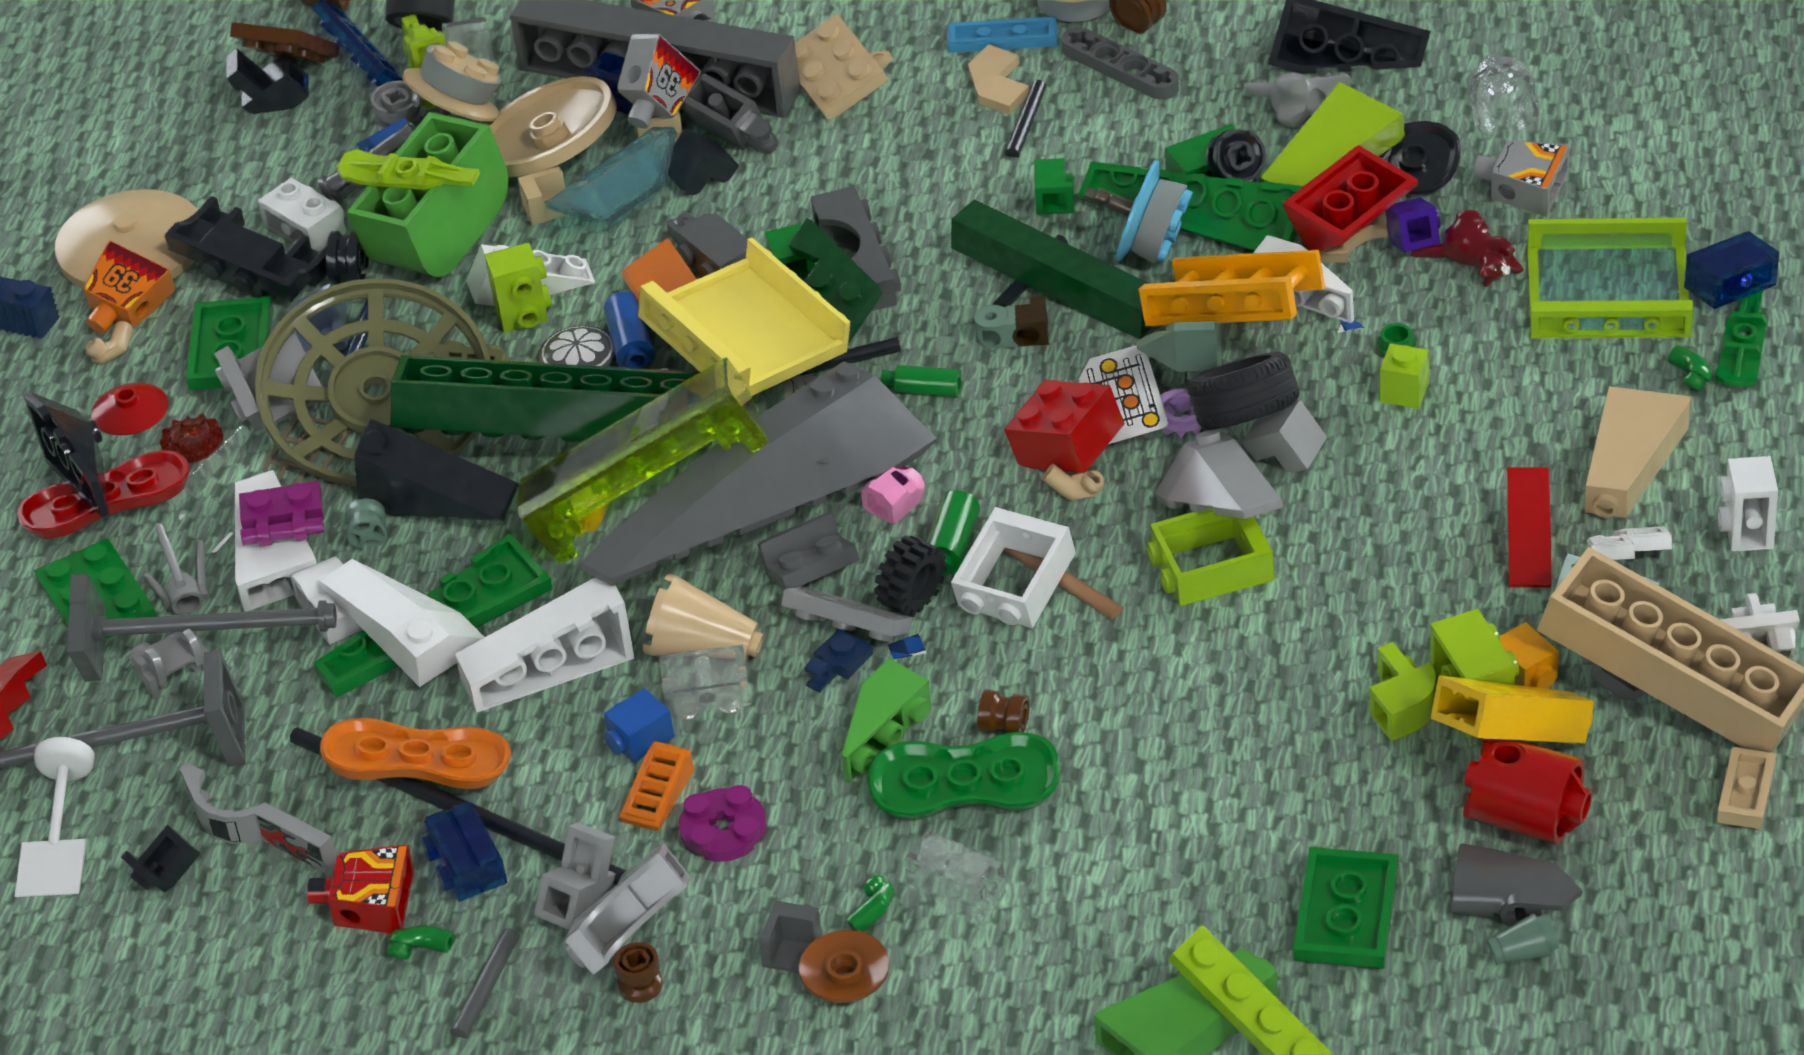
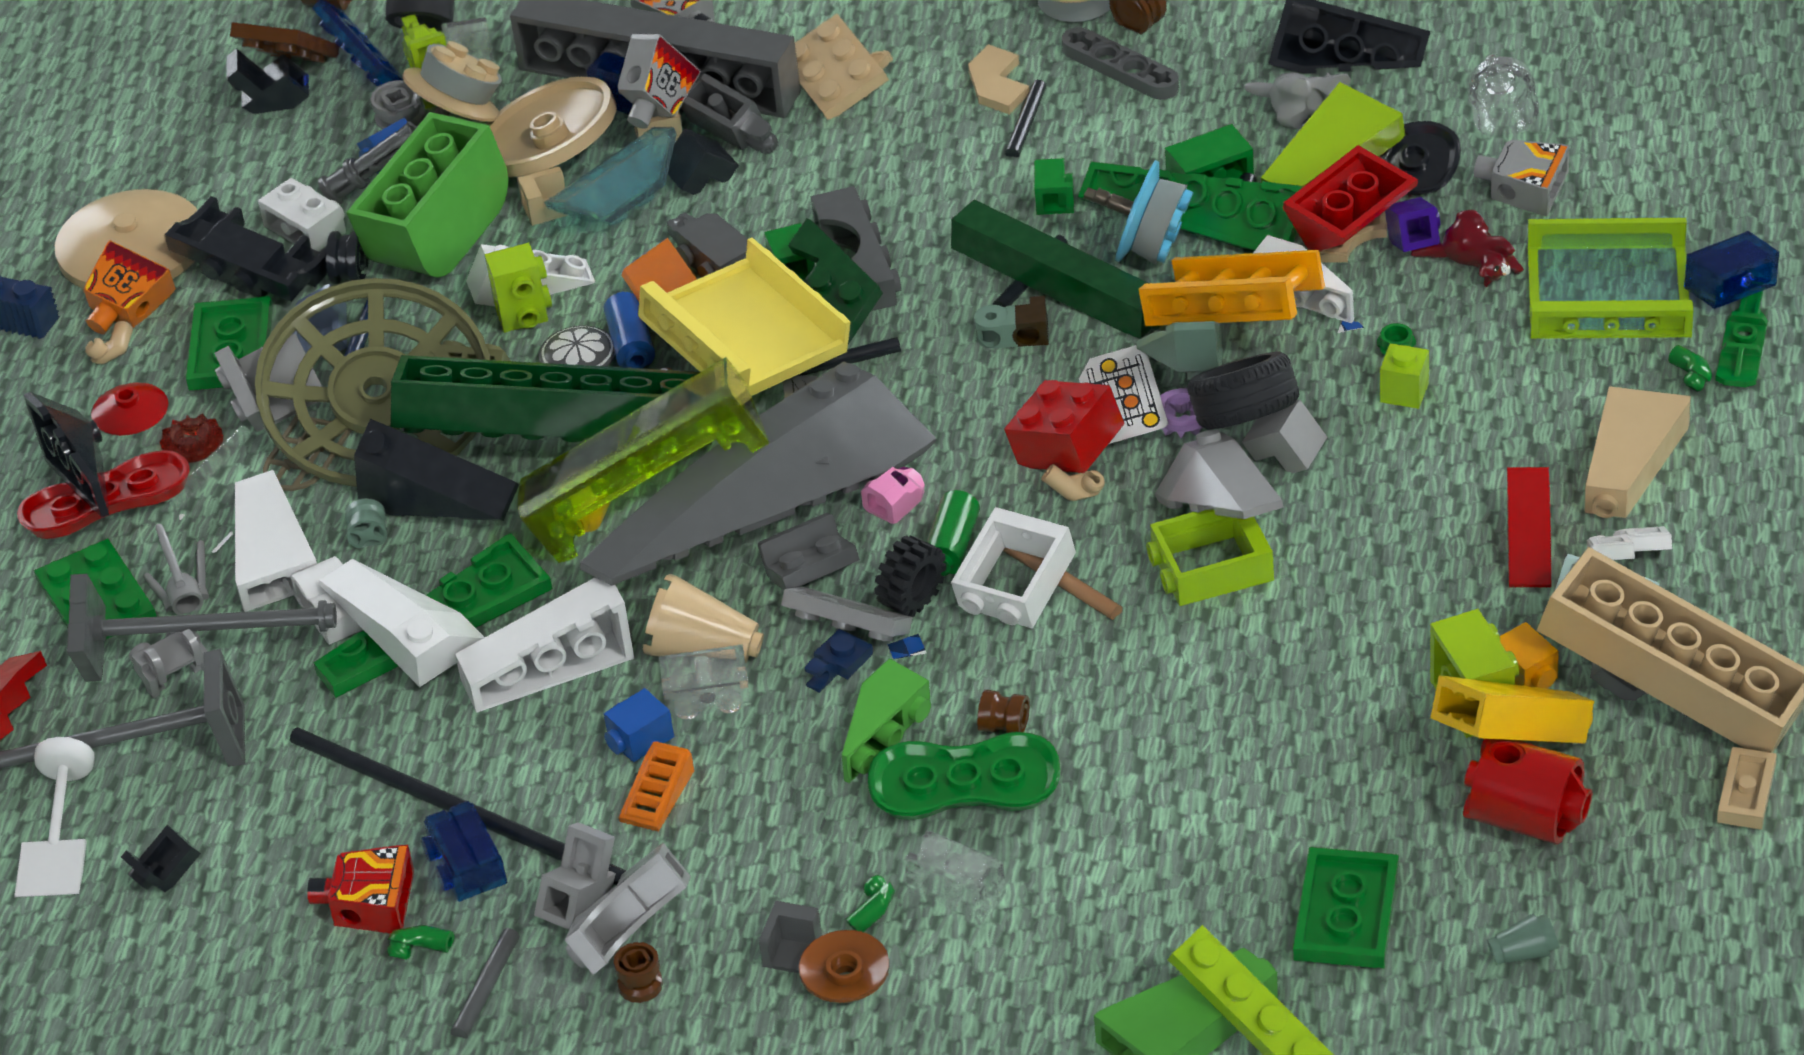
(259, 823): light grey piece -> none
(281, 513): magenta plate -> none
(387, 750): orange plate -> none
(402, 172): lime piece -> none
(706, 809): magenta plate -> none
(923, 380): green cylinder -> none
(1002, 34): dark azure tile -> none
(1236, 155): black wheel -> none
(1405, 696): lime brick -> none
(1508, 884): dark grey panel -> none
(1750, 503): white brick -> none
(1766, 624): white hips -> none

